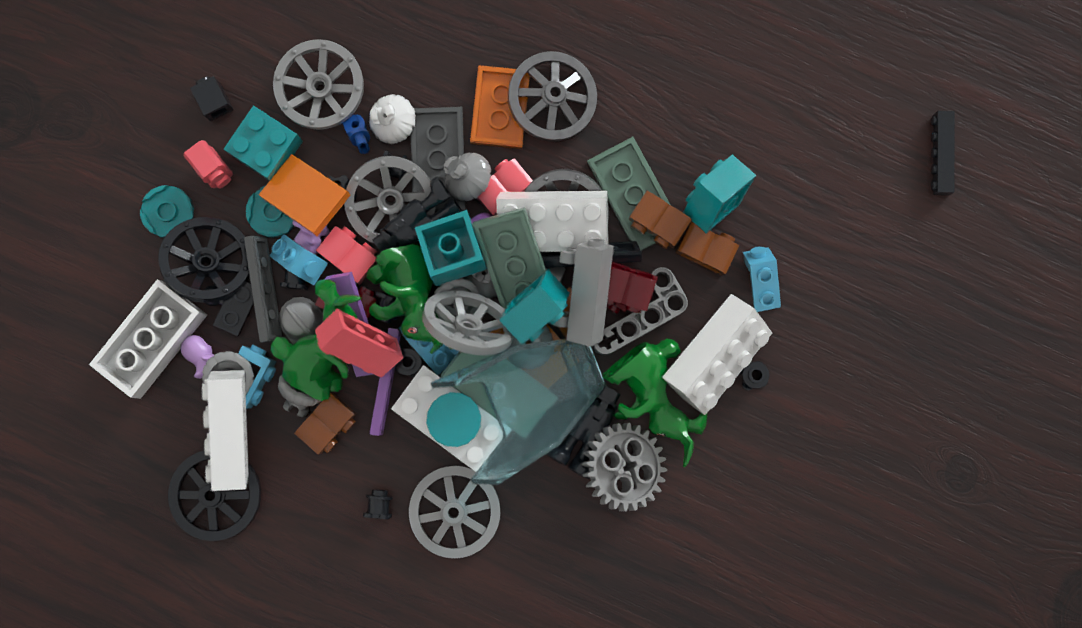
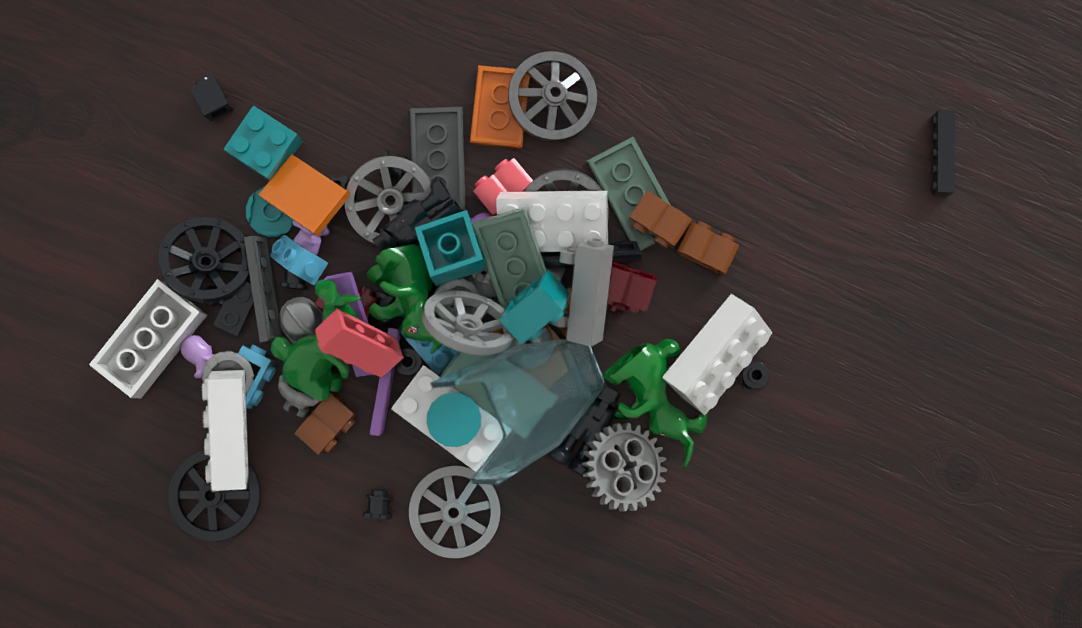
(165, 208): teal tile -> none
(208, 165): coral brick -> none
(314, 80): light grey wheel -> none
(348, 254): coral brick -> none
(358, 136): blue piece -> none
(399, 119): white hair -> none
(467, 175): light grey hair -> none
(638, 320): light grey beam -> none
(718, 193): teal brick -> none
(763, 277): medium azure bracket -> none

